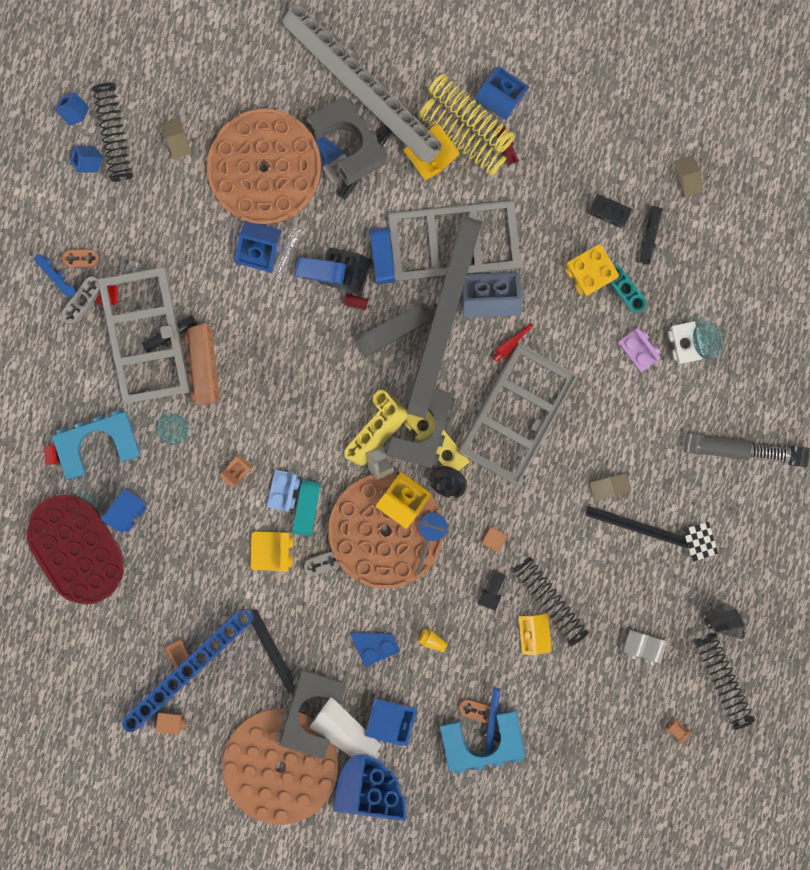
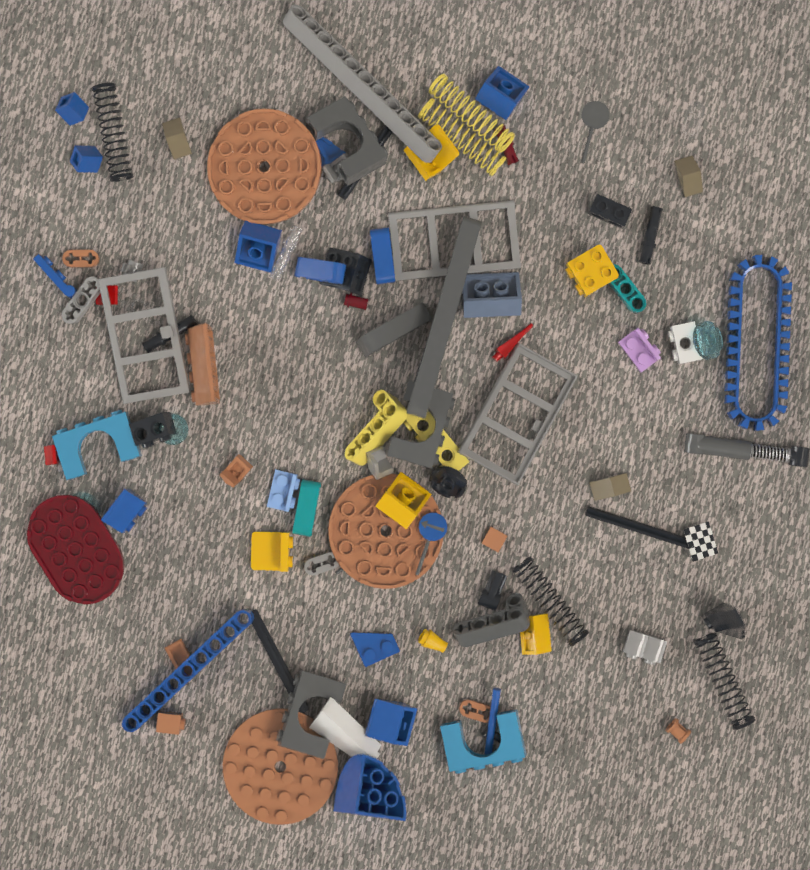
(152, 426): none -> black brick
(494, 625): none -> dark grey beam
(595, 116): none -> dark grey piece
(757, 260): none -> blue piece

